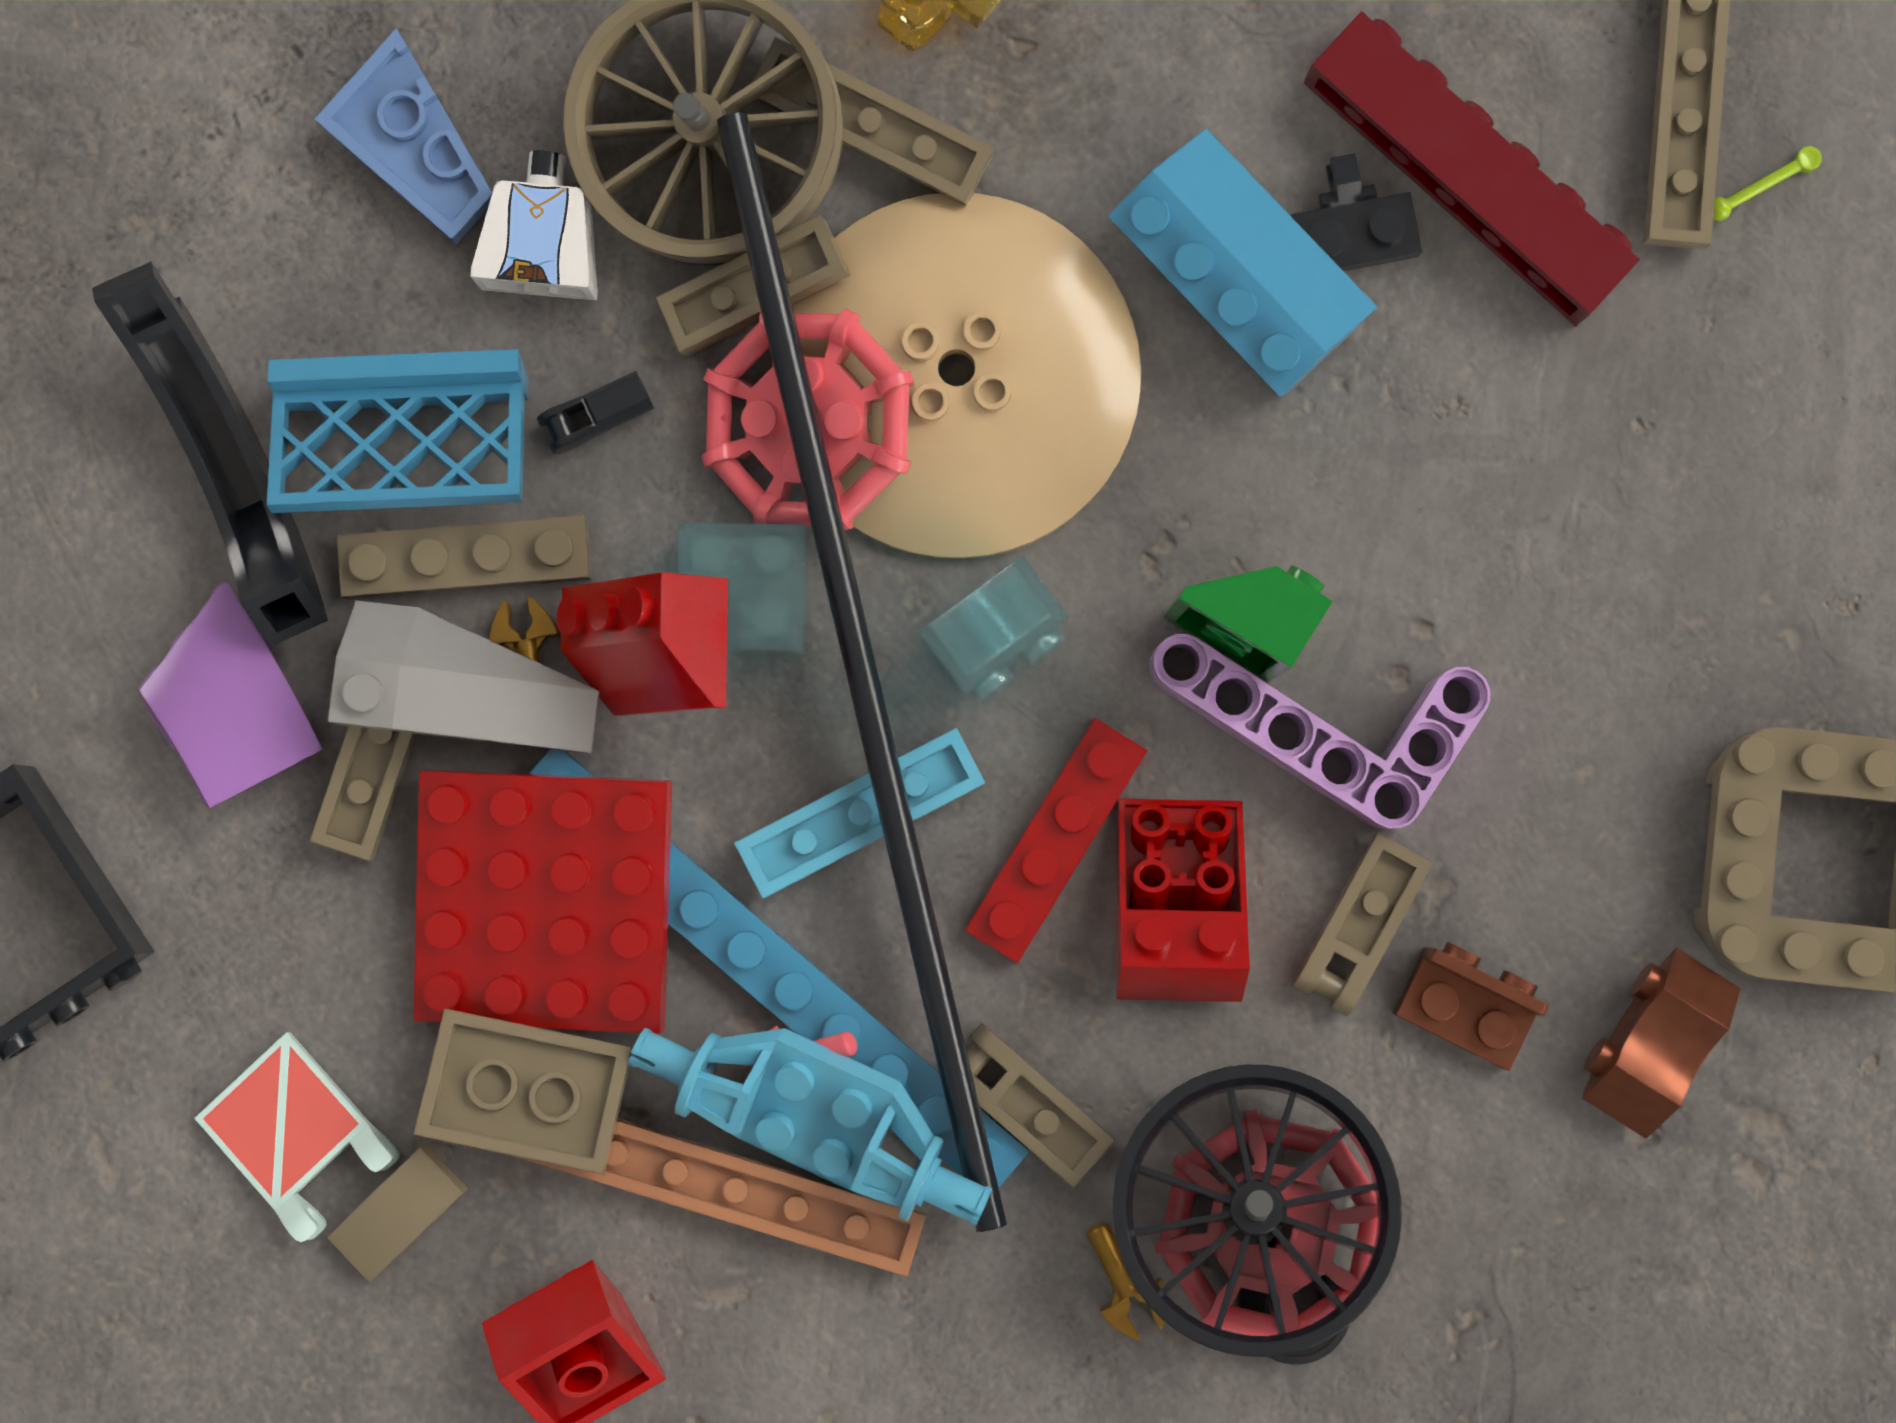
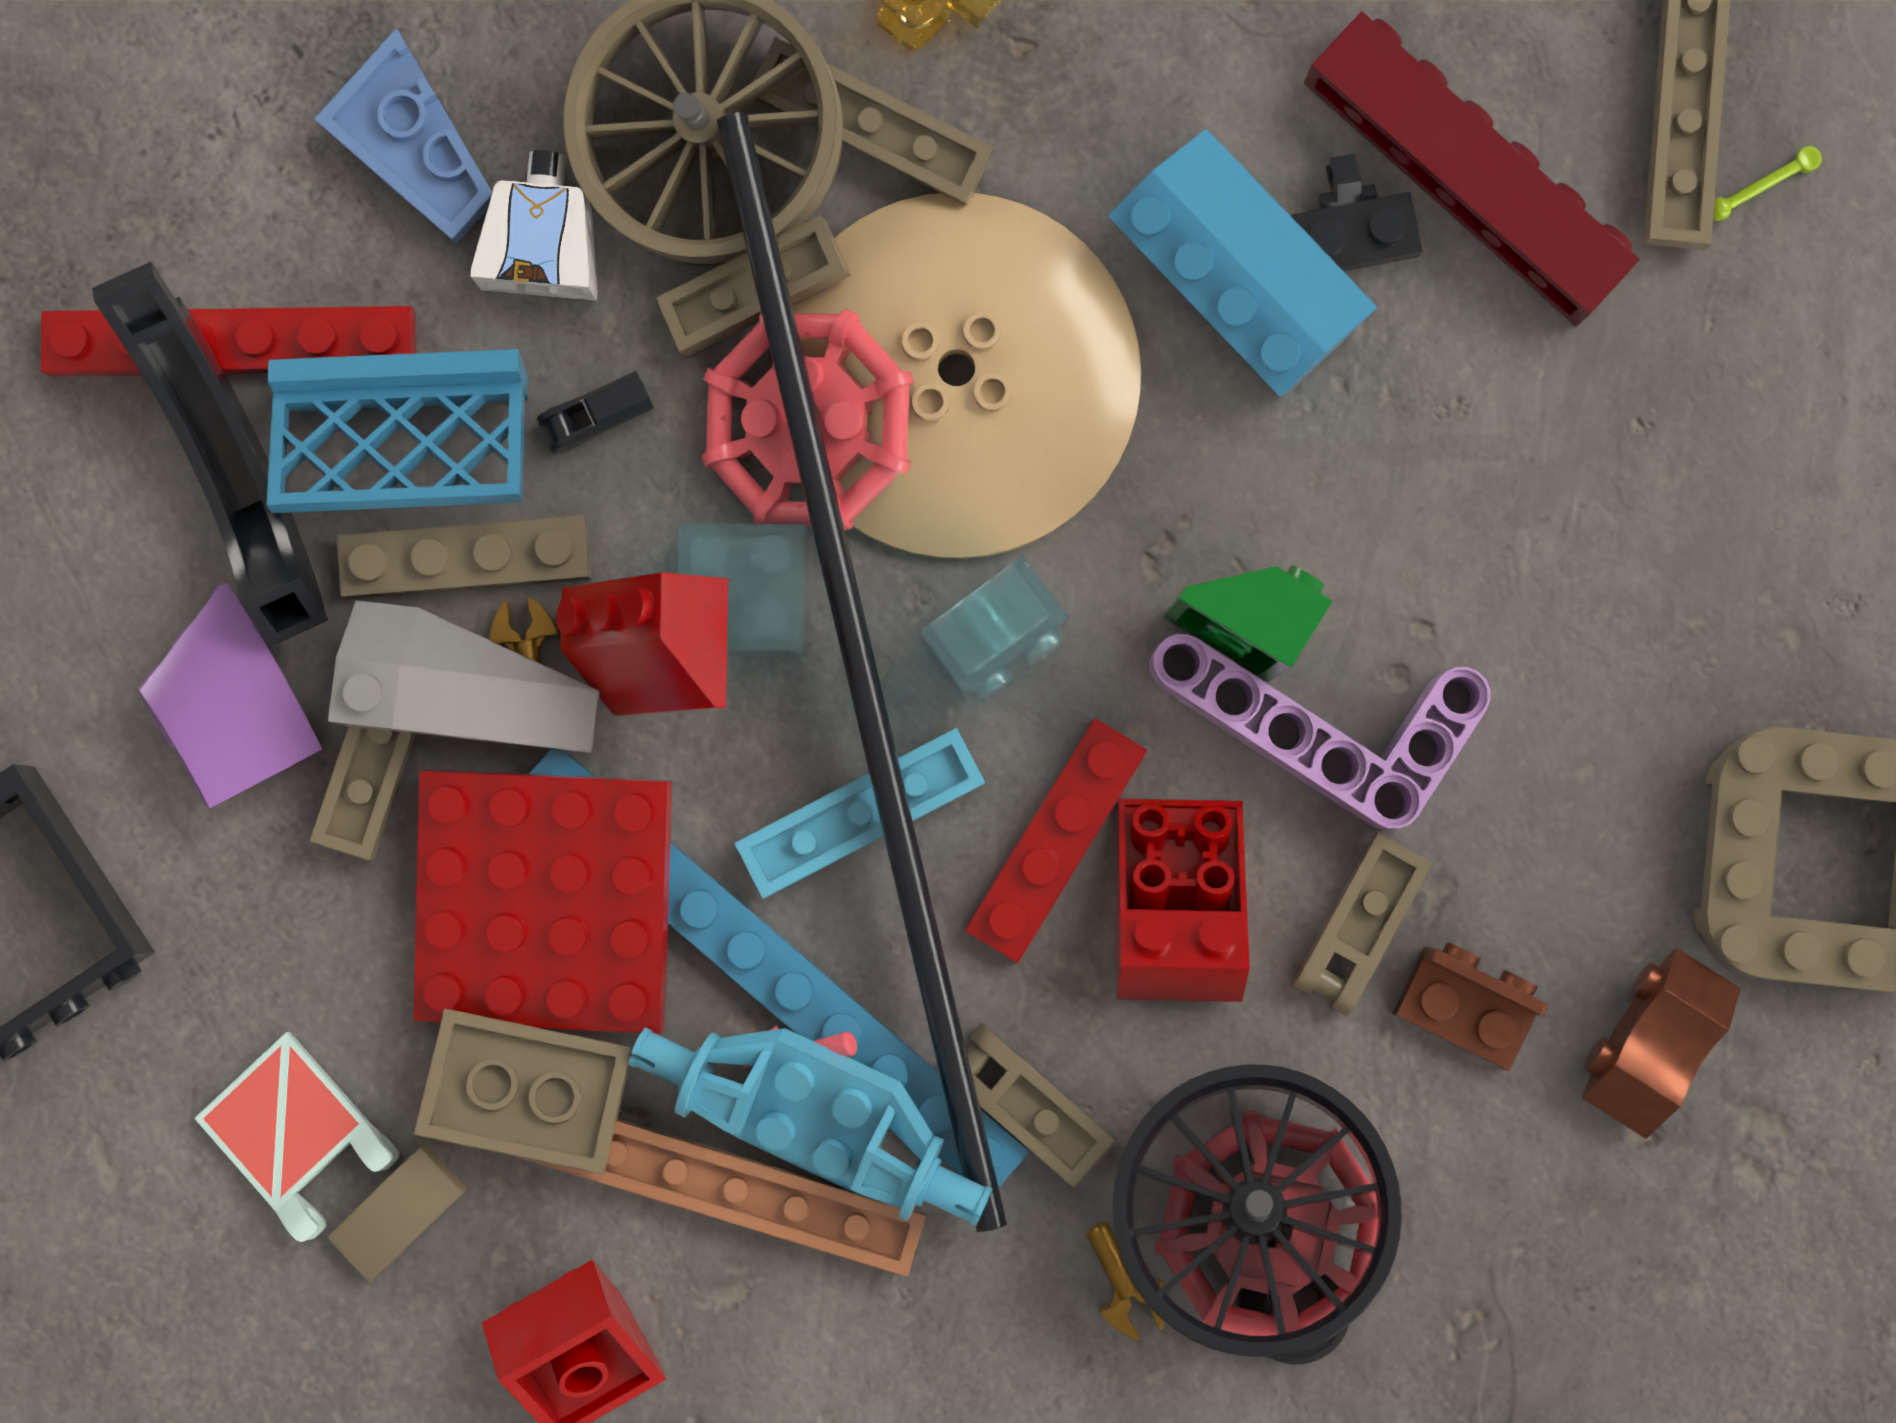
(239, 337): none -> red plate

